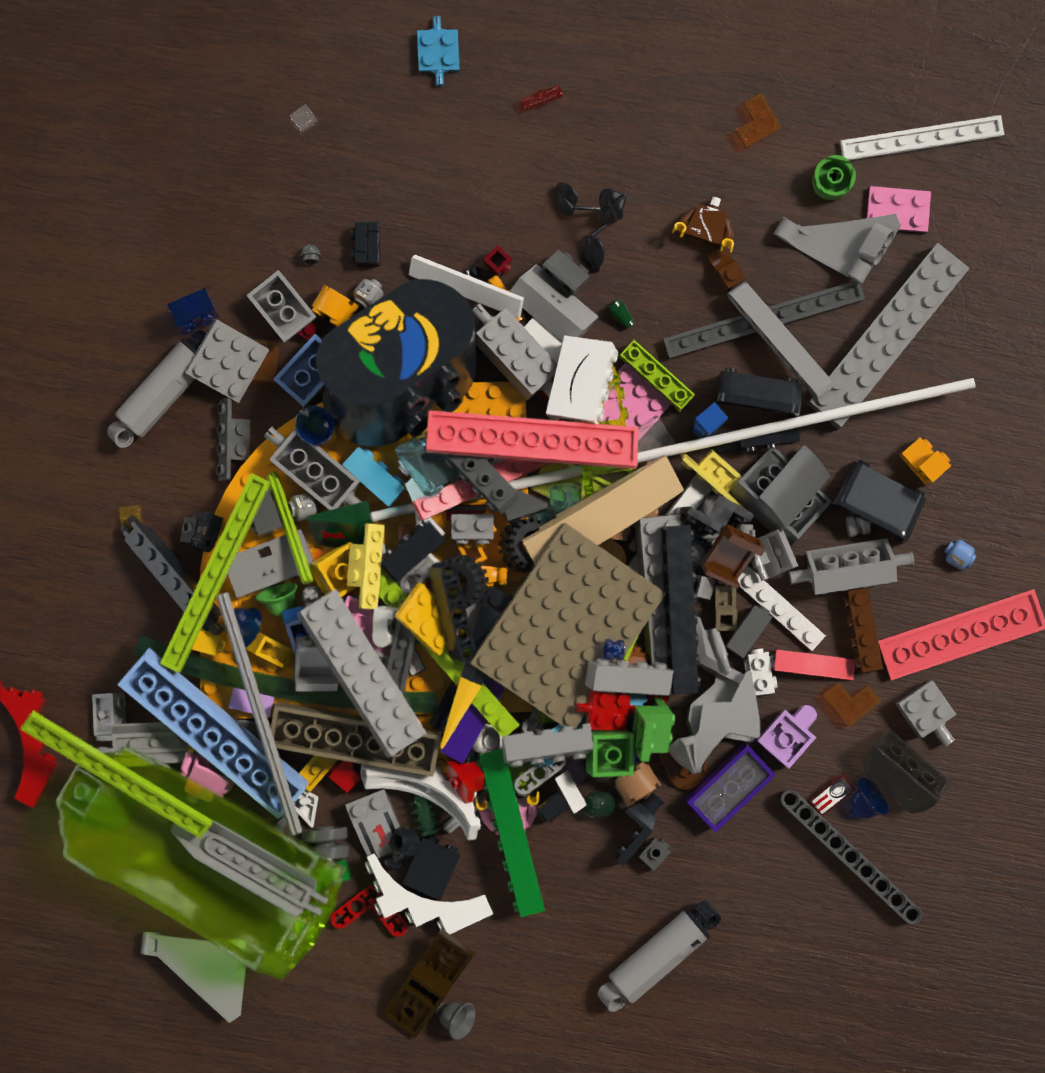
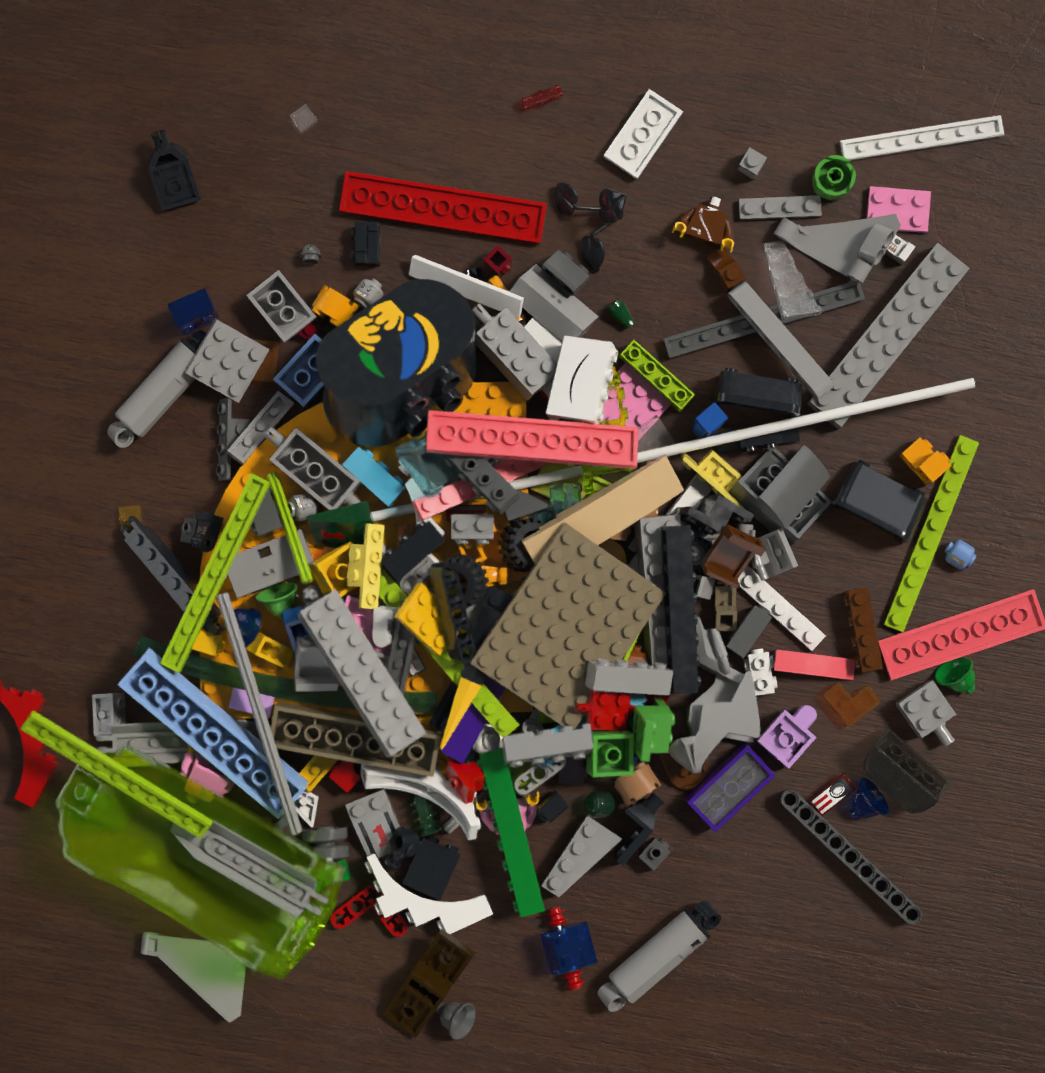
(171, 173): none -> black plate
(254, 434): none -> light grey plate
(314, 425): hat -> none
(438, 51): dark azure plate -> none
(443, 207): none -> red plate
(568, 948): none -> clear blue brick
(570, 791): white sticker -> none
(582, 852): none -> light grey wedge
(614, 649): clear blue wheel -> none
(643, 134): none -> white plate
(752, 163): none -> light grey brick
(763, 122): clear orange plate -> none
(780, 207): none -> light grey plate
(788, 284): none -> clear wing
(851, 566): light grey brick -> none
(857, 526): light grey wheel -> none
(899, 249): none -> white leg
(931, 534): none -> lime plate
(957, 675): none -> green hat

